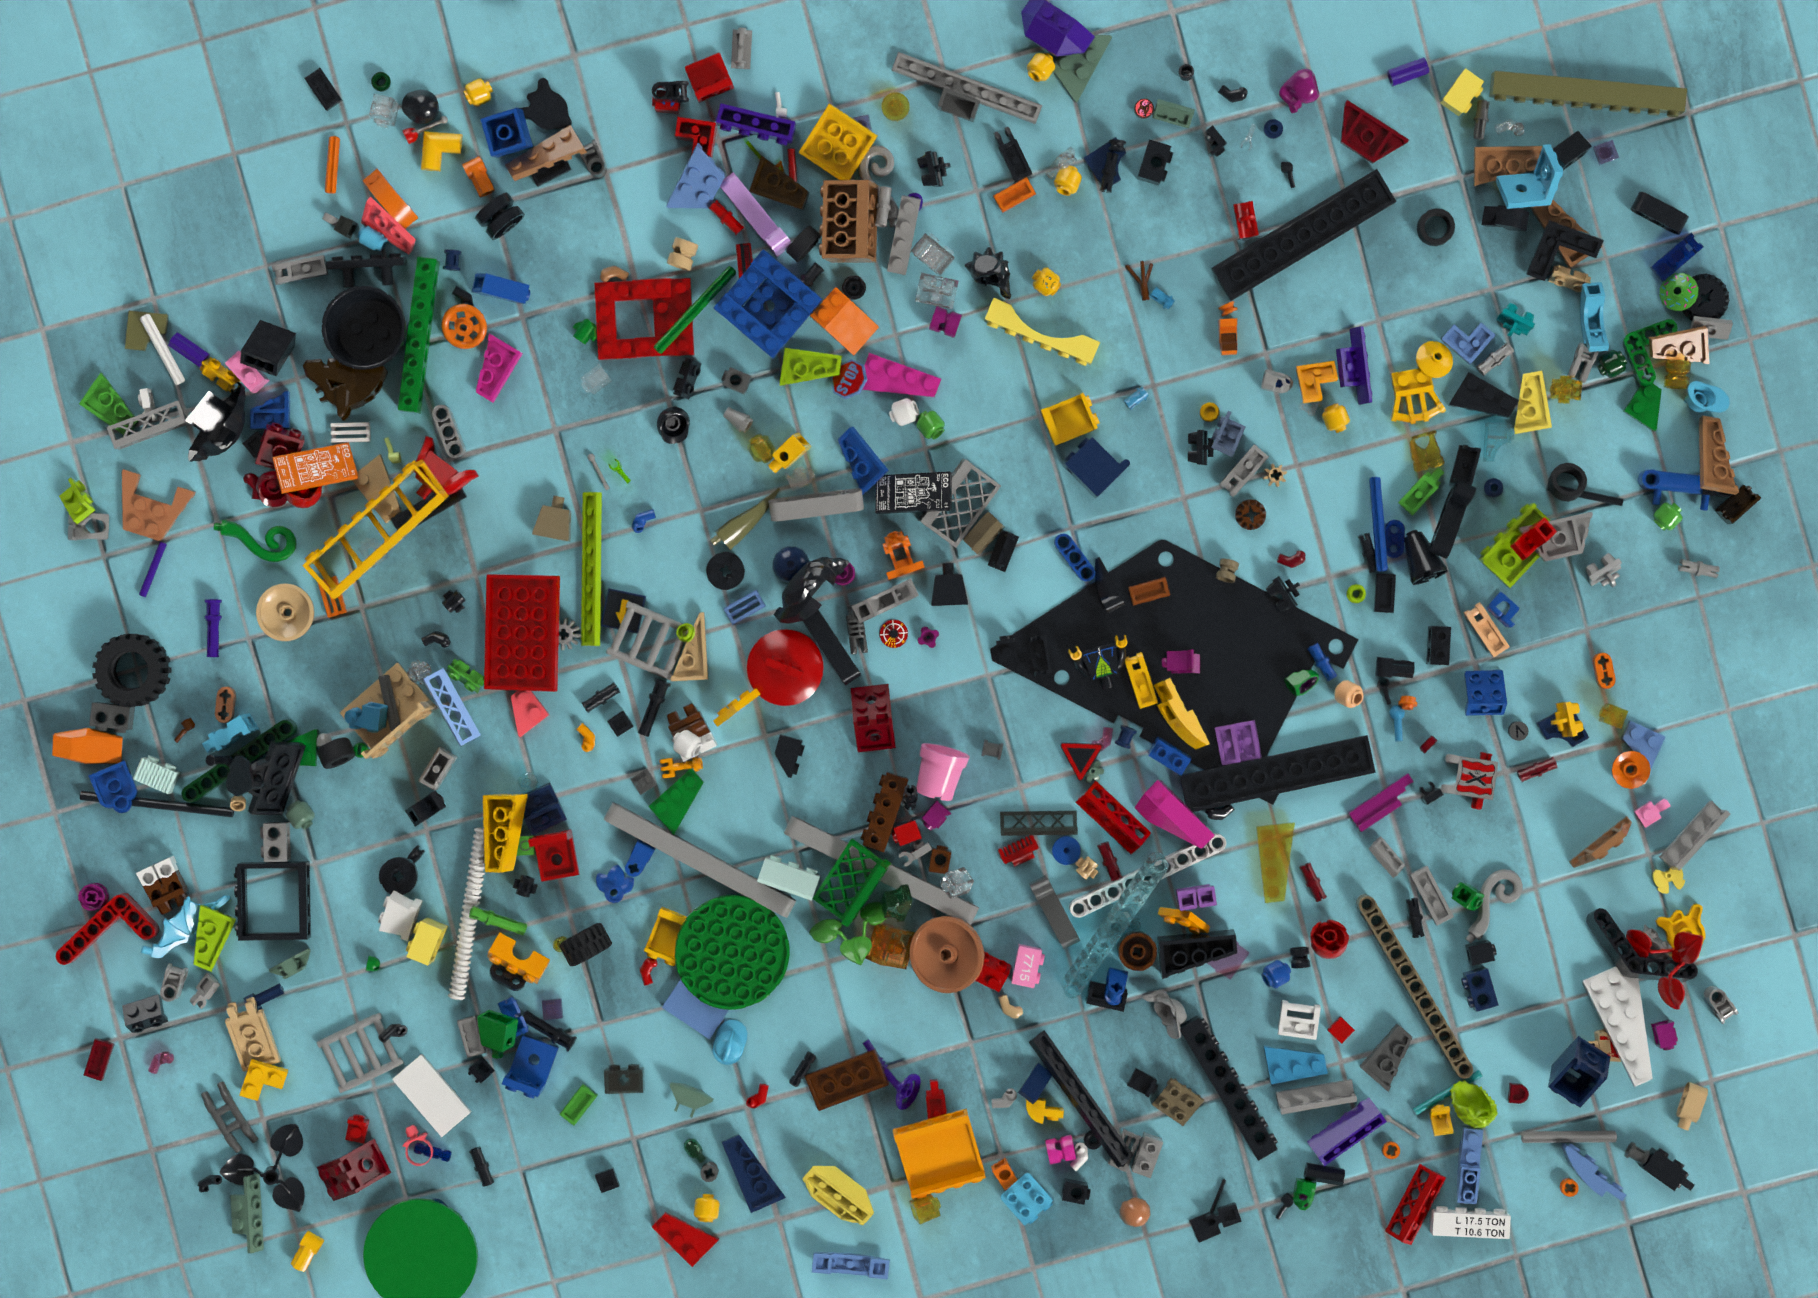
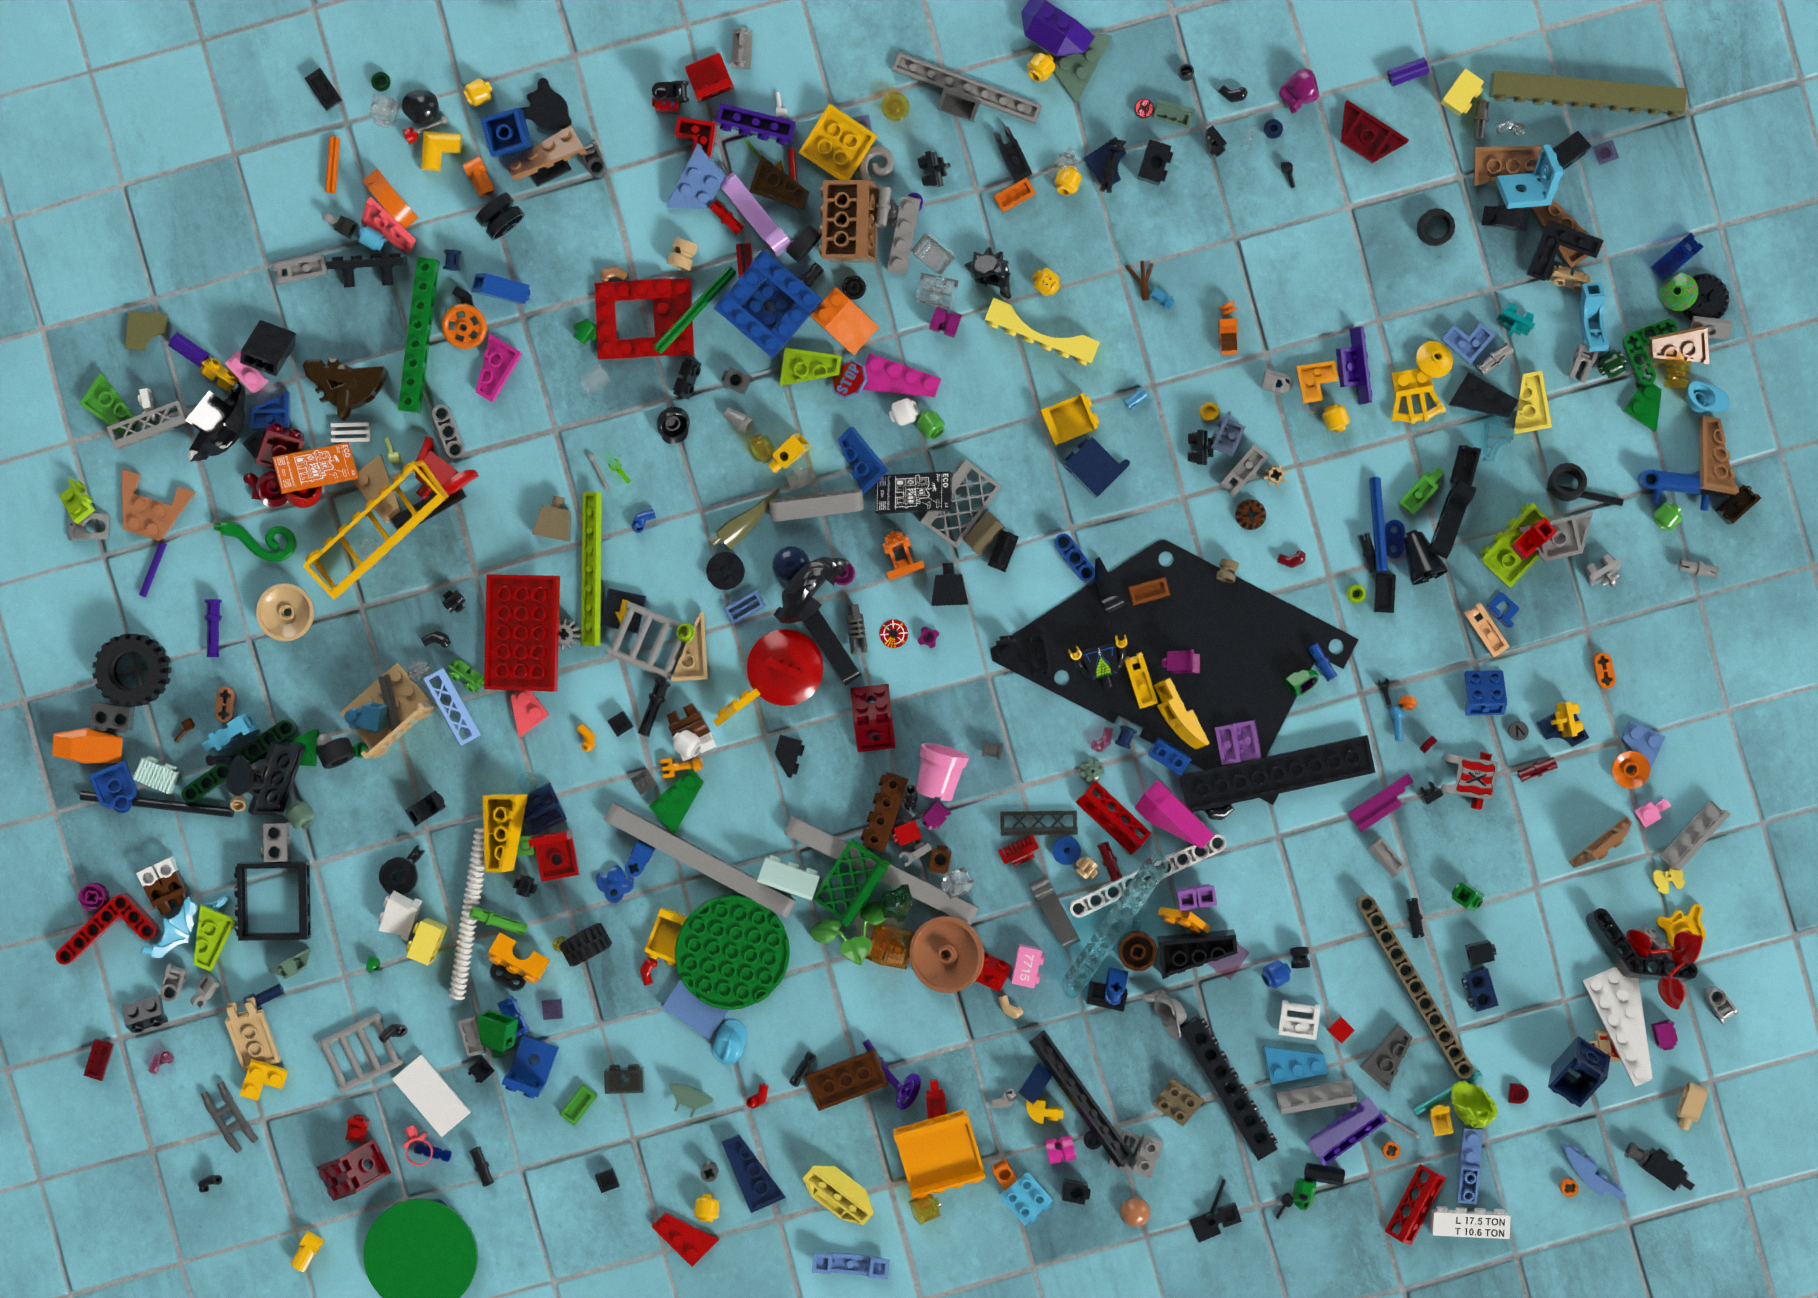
(162, 349): white axle -> none
(247, 1213): sand green bracket -> none
(287, 1194): black plant -> none
(326, 603): orange tile -> none
(363, 327): black piece -> none
(437, 768): light grey brick -> none
(557, 1035): black pin -> none
(600, 697): black pin -> none
(694, 1149): clear green cylinder -> none
(885, 600): light grey arch -> none
(1081, 756): piece -> none
(1081, 1156): white arm -> none
(1143, 1082): black bracket -> none
(1245, 220): red hips -> none
(1274, 856): clear yellow wing -> none
(1279, 586): black hips -> none
(1303, 235): black plate -> none
(1313, 882): dark red pin -> none
(1329, 939): red cylinder -> none
(1348, 694): light nougat head -> none
(1389, 667): black piece -> none
(1426, 457): clear yellow piece -> none
(1431, 895): light grey plate -> none
(1438, 645): black brick -> none
(1481, 924): light grey plant -> none
(1487, 487): dark blue plate -> none
(1566, 389): clear yellow brick -> none
(1568, 1136): light grey axle -> none
(1612, 715): clear yellow brick -> none
(1659, 213): black beam -> none

